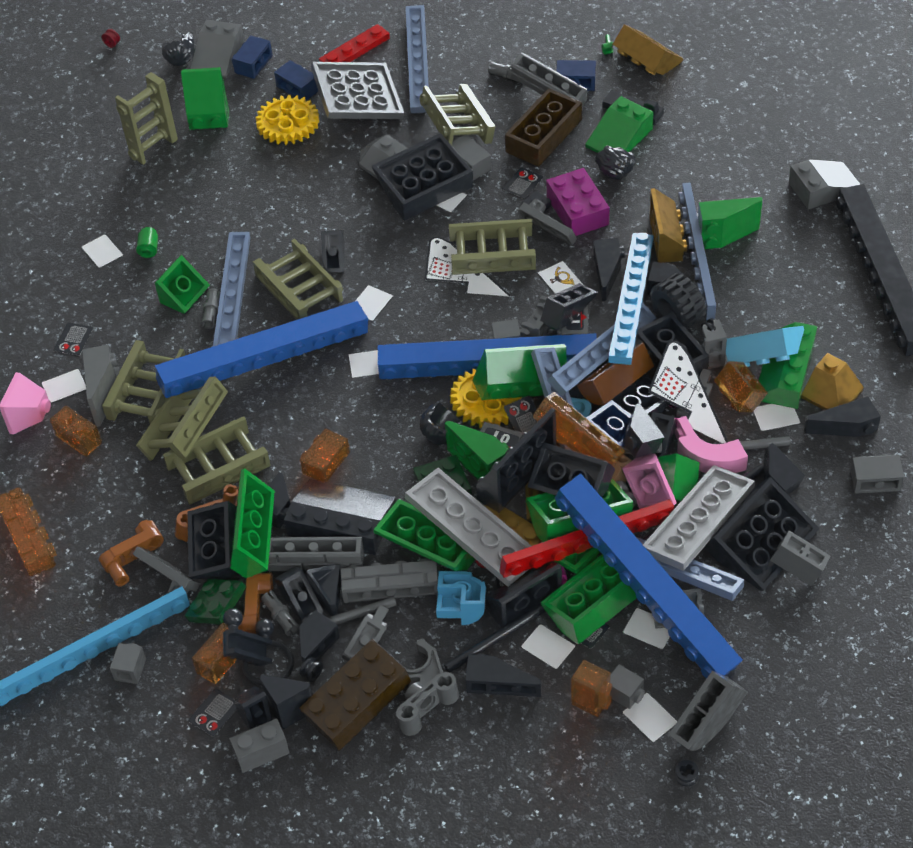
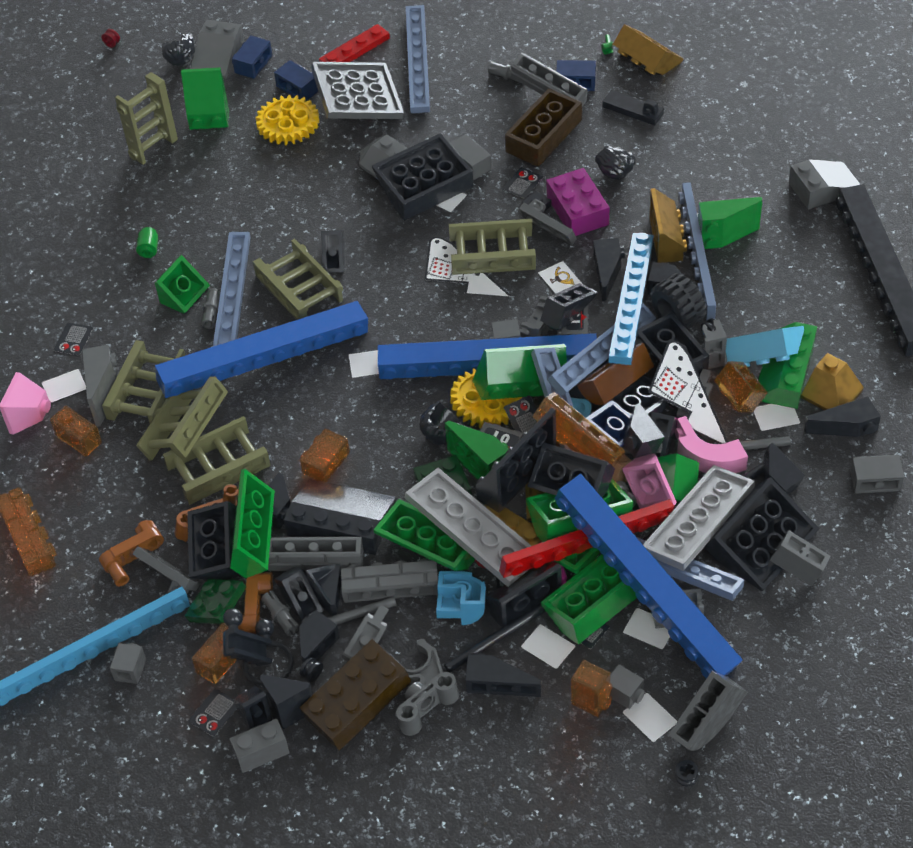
(102, 251): white sticker -> none
(373, 301): white sticker -> none
(467, 104): olive fence -> none
(621, 126): green slope -> none

